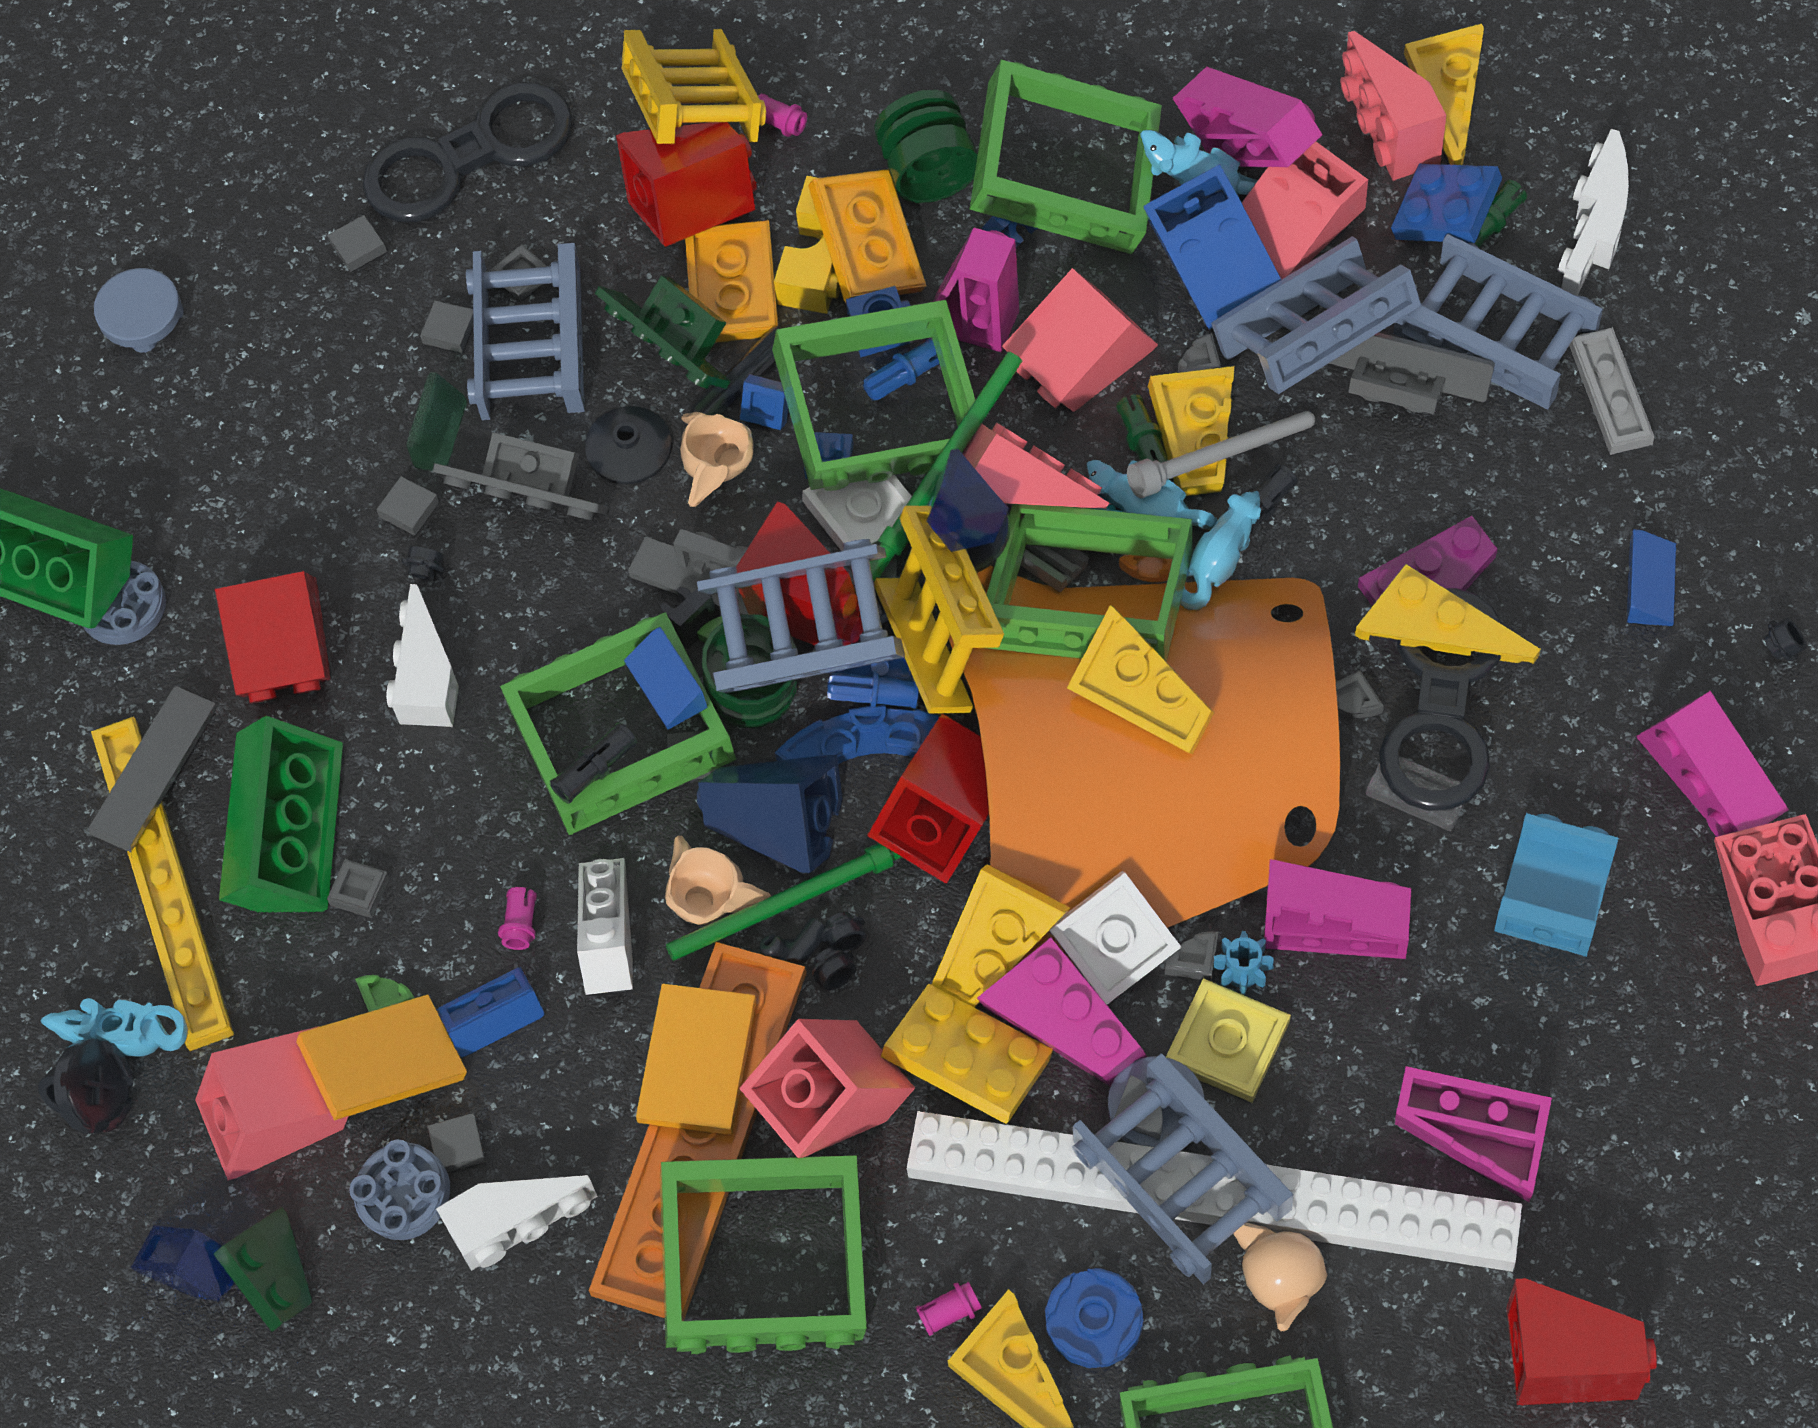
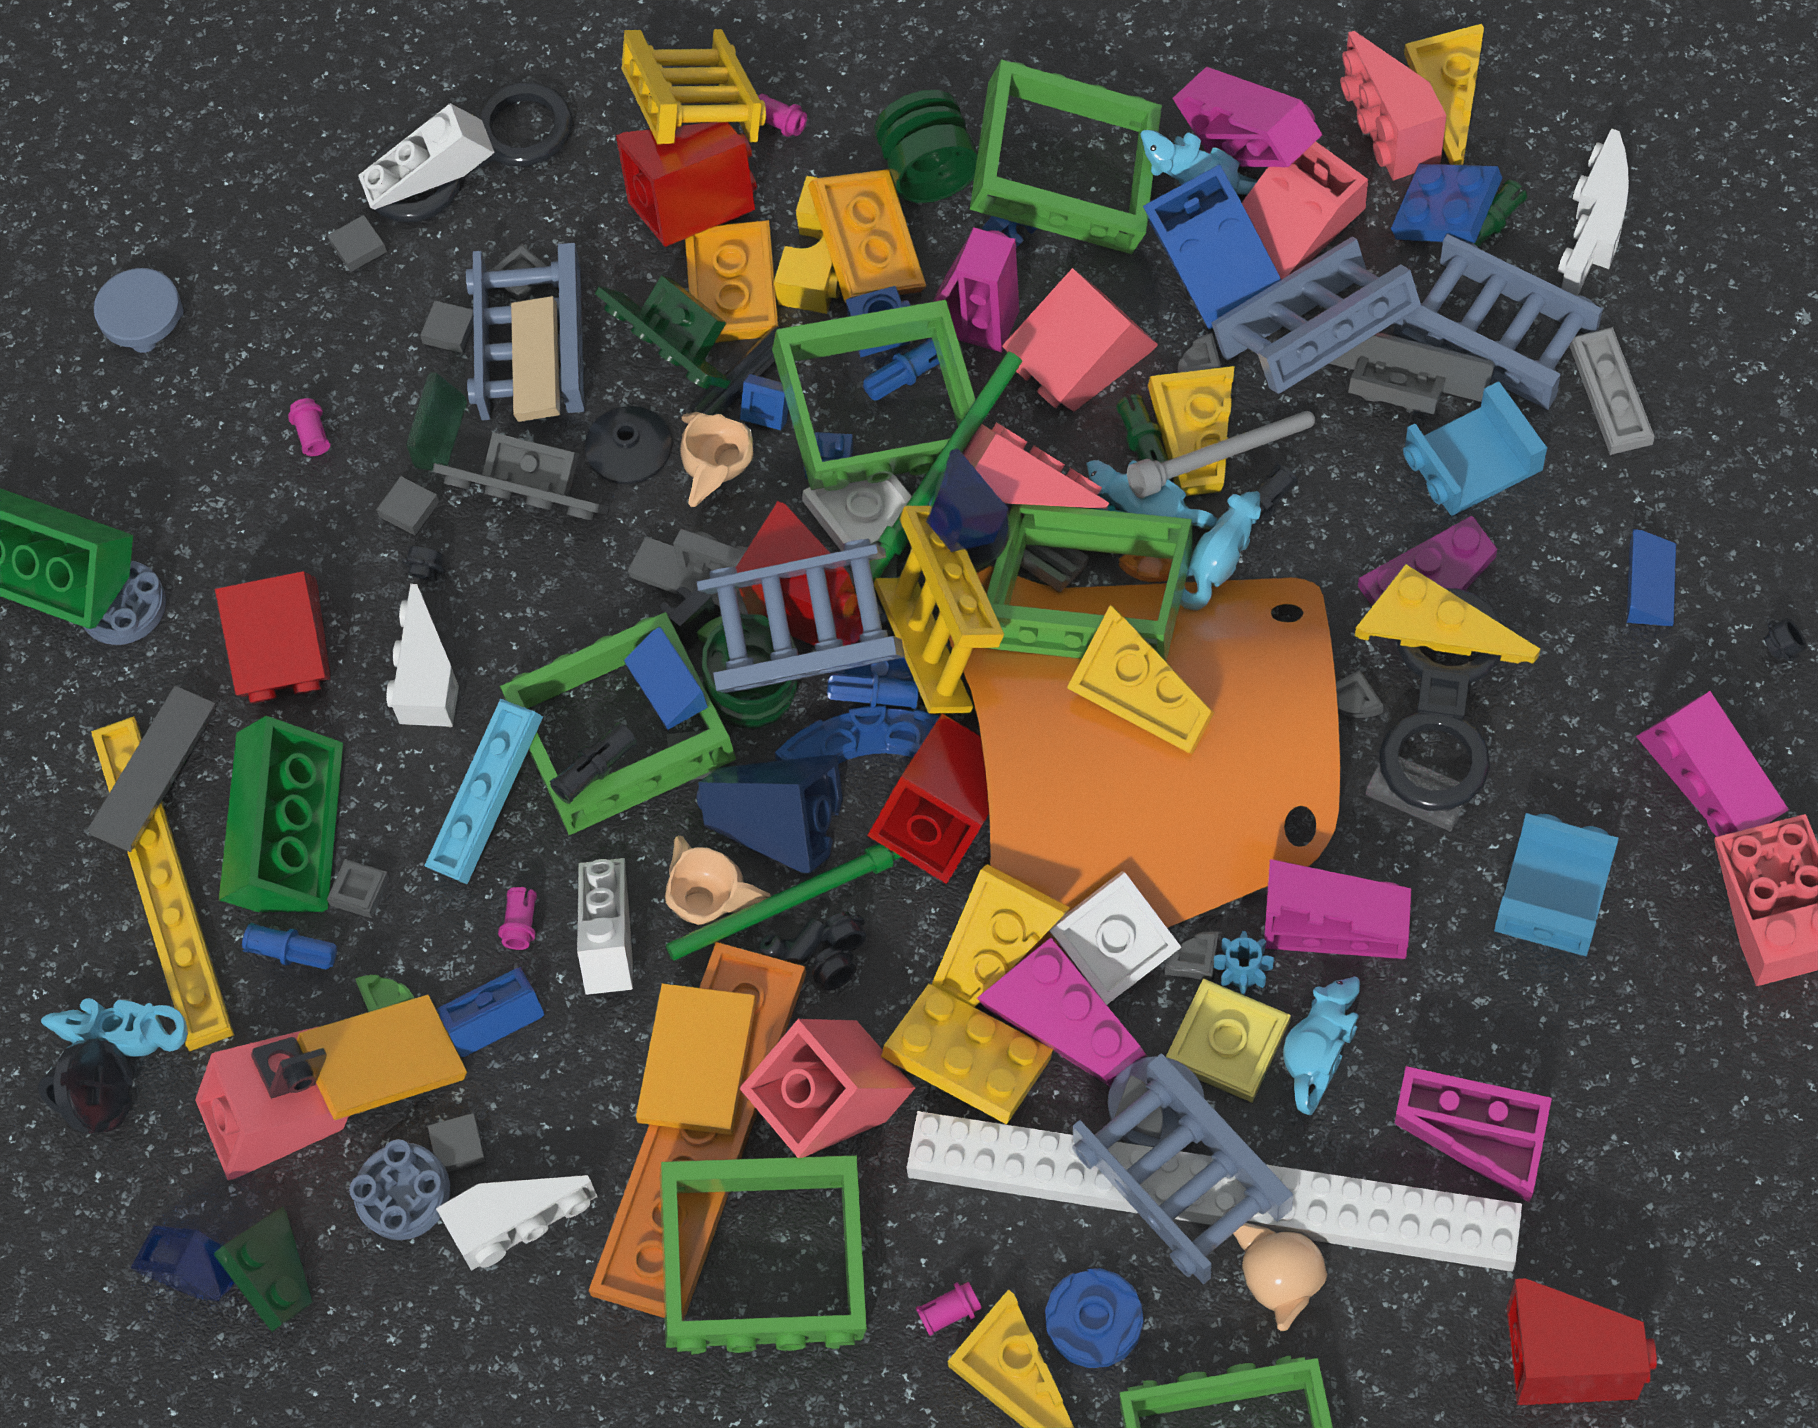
(289, 946): none -> blue axle
(293, 1073): none -> black bracket
(306, 417): none -> dark pink pin
(430, 156): none -> white slope
(483, 791): none -> medium azure tile
(535, 359): none -> tan tile
(1316, 1042): none -> medium azure animal
(1476, 452): none -> dark azure panel

